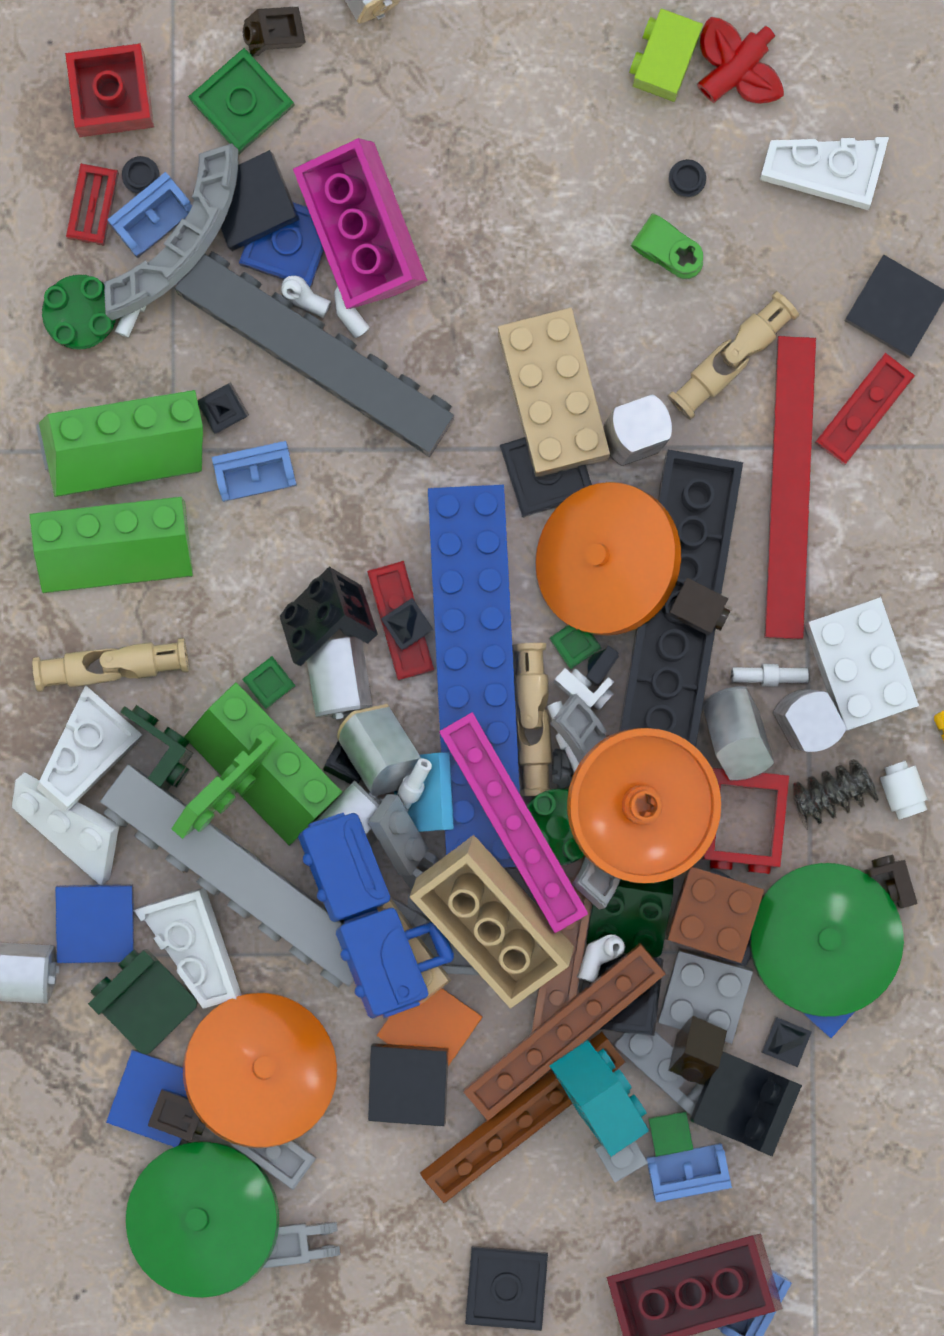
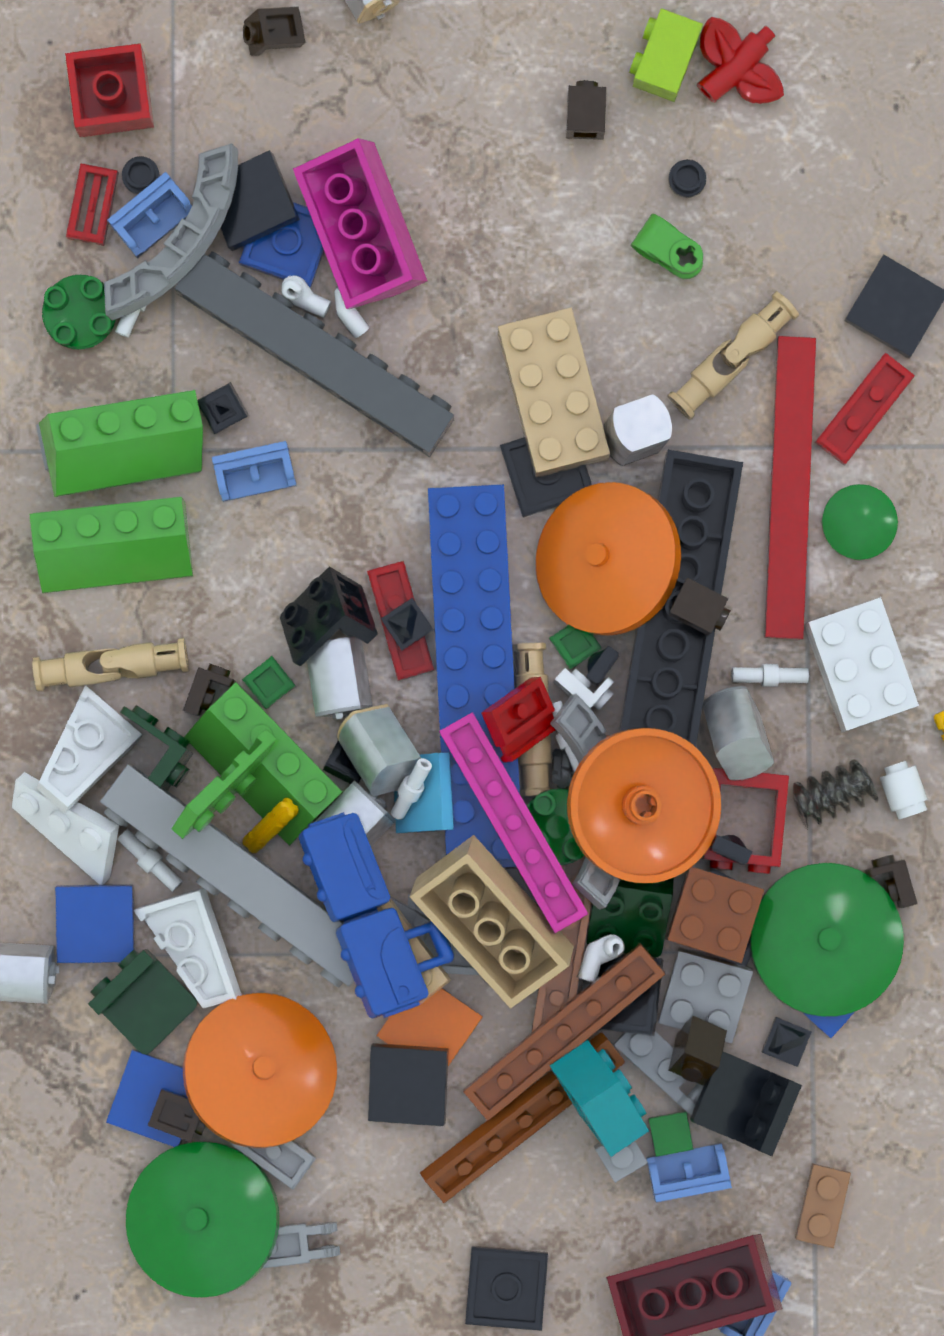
(149, 860): none -> white bar
(201, 694): none -> dark brown bracket
(241, 100): green tile -> none
(270, 825): none -> yellow axle
(401, 839): light grey hinge -> none
(520, 719): none -> red plate
(586, 111): none -> dark brown brick
(731, 848): none -> black tile
(809, 720): flat silver piece -> none
(822, 1205): none -> medium nougat plate
(828, 169): white wing -> none
(859, 522): none -> green dish

